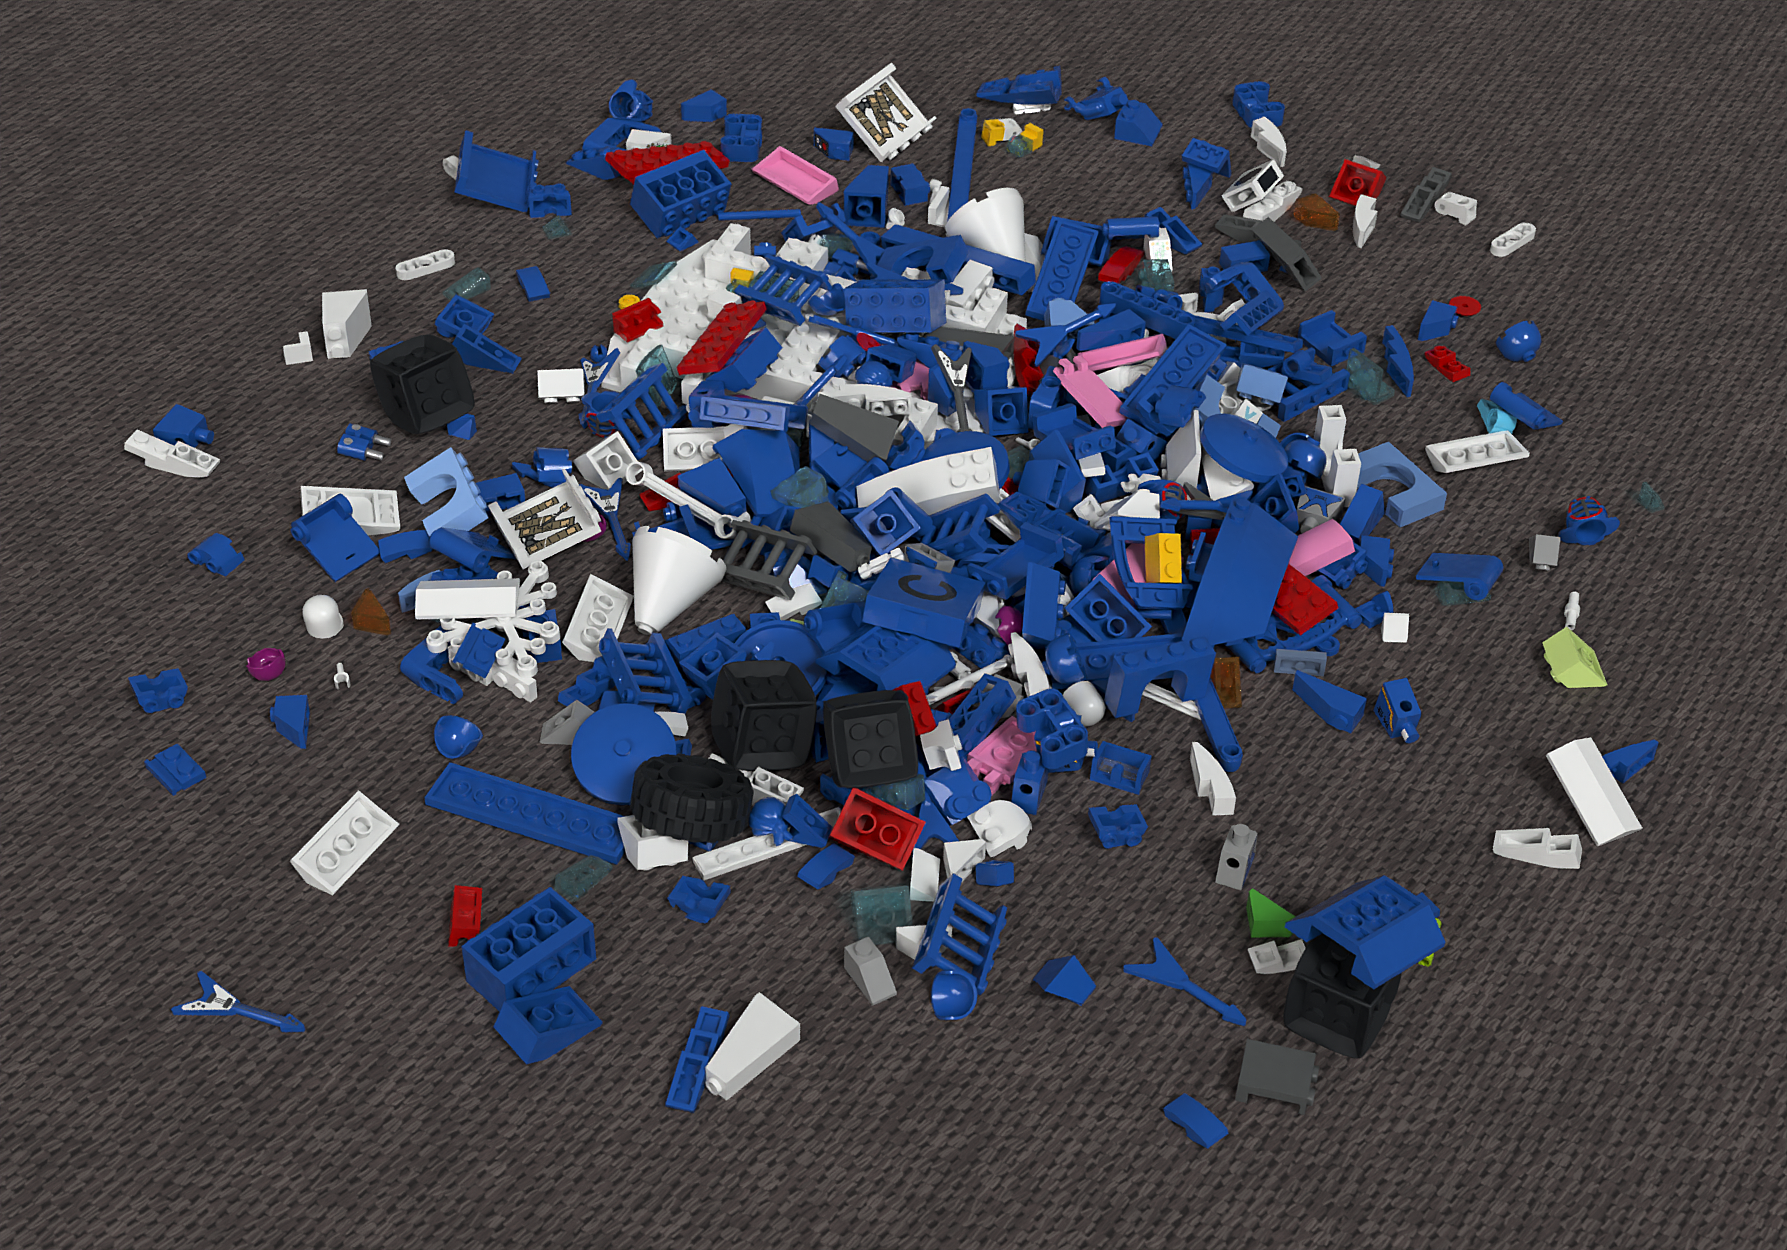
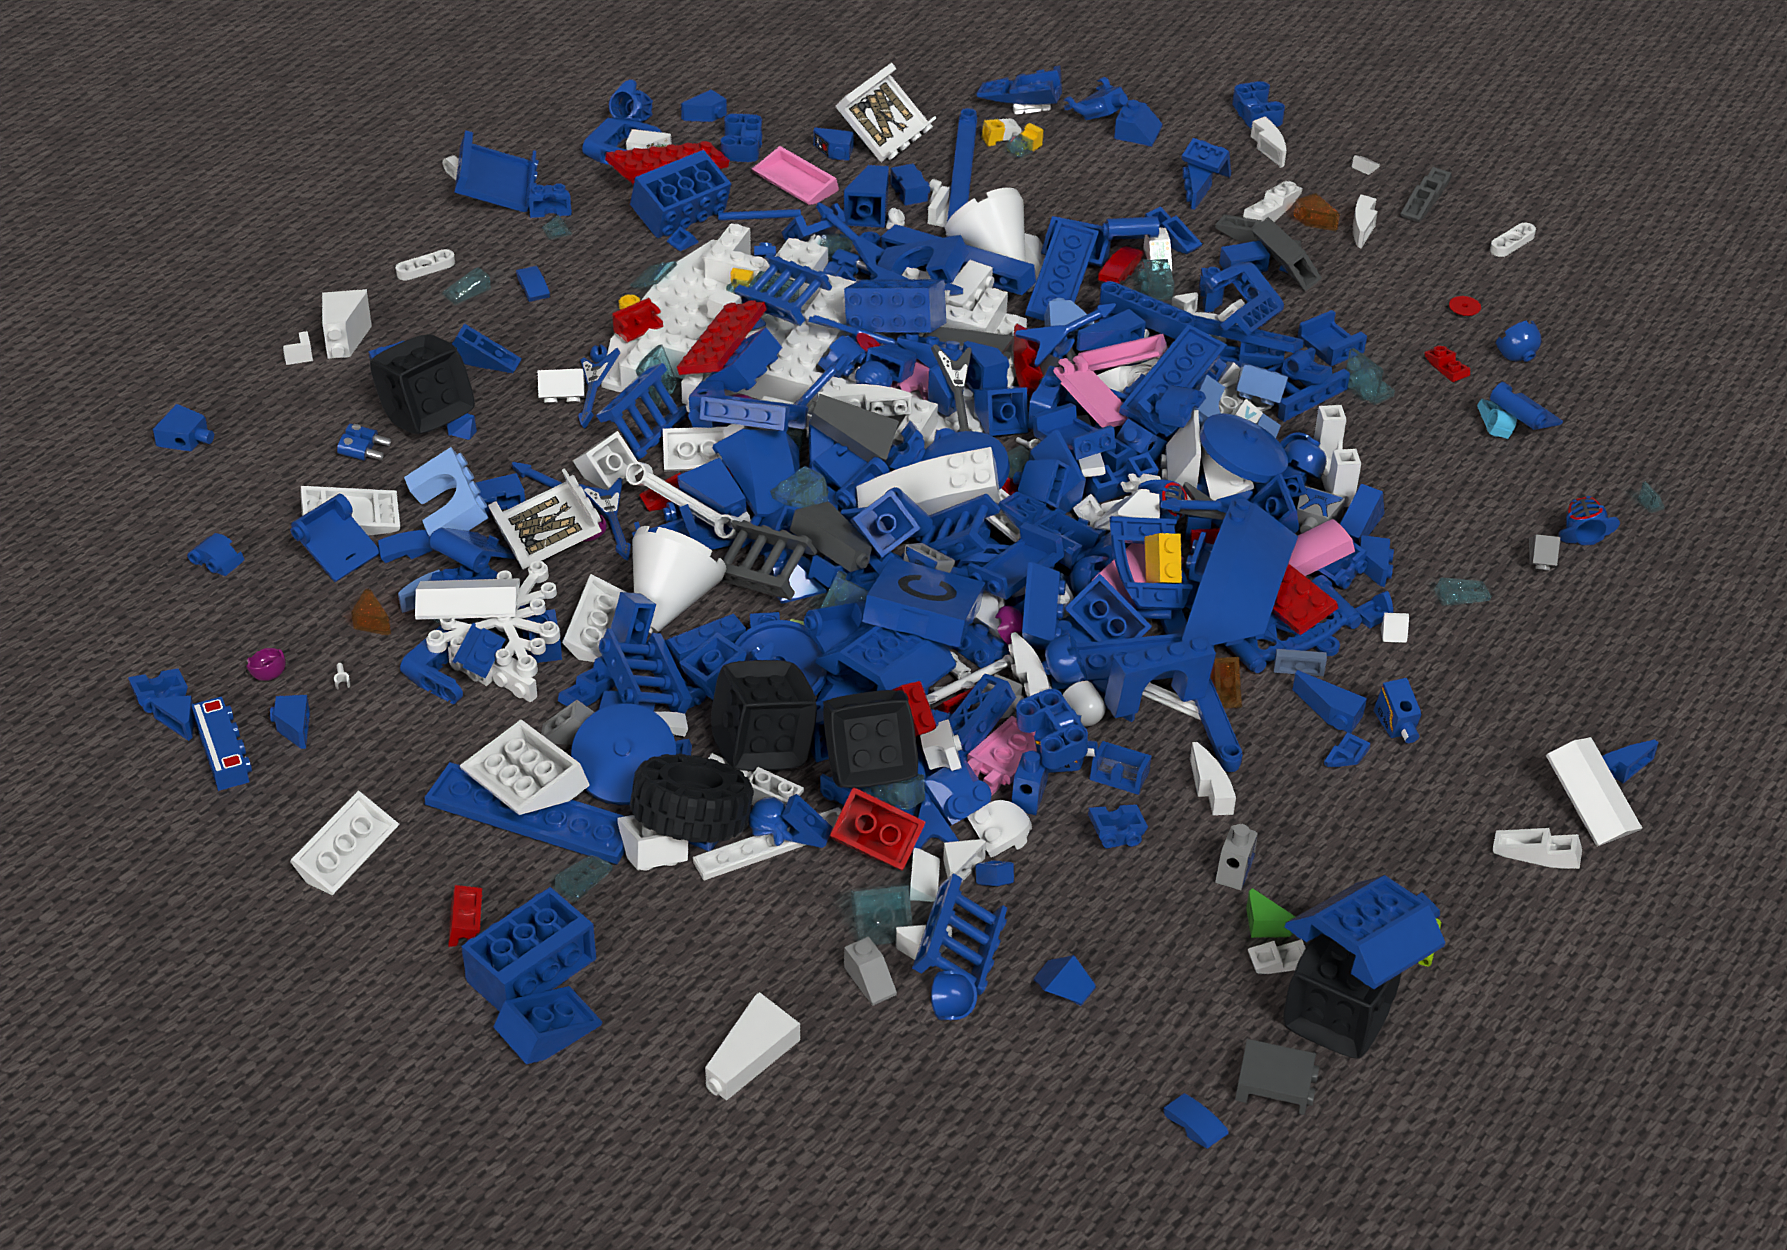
(174, 459): white slope -> none
(175, 714): none -> blue slope
(175, 769): blue plate -> none
(220, 1002): blue piece -> none
(221, 743): none -> blue brick
(322, 616): white helmet -> none
(456, 736): blue helmet -> none
(459, 312): blue slope -> none
(526, 770): none -> white slope
(551, 463): blue cylinder -> none
(594, 162): blue slope -> none
(596, 402): blue piece -> none
(633, 618): none -> blue brick
(698, 899): blue cylinder -> none
(700, 1048): blue slope -> none
(802, 601): white slope -> none
(824, 866): blue slope -> none
(830, 302): blue helmet -> none
(878, 564): white axle -> none
(1163, 295): blue bar -> none
(1169, 973): blue piece -> none
(1252, 185): white brick -> none
(1348, 752): none -> blue slope
(1356, 181): red slope -> none
(1399, 360): blue slope -> none
(1417, 502): medium blue arch -> none
(1438, 321): blue slope -> none
(1457, 206): white leg -> none
(1475, 451): white slope -> none
(1476, 571): blue door -> none
(1572, 610): white bar -> none
(1573, 661): yellowish green slope -> none

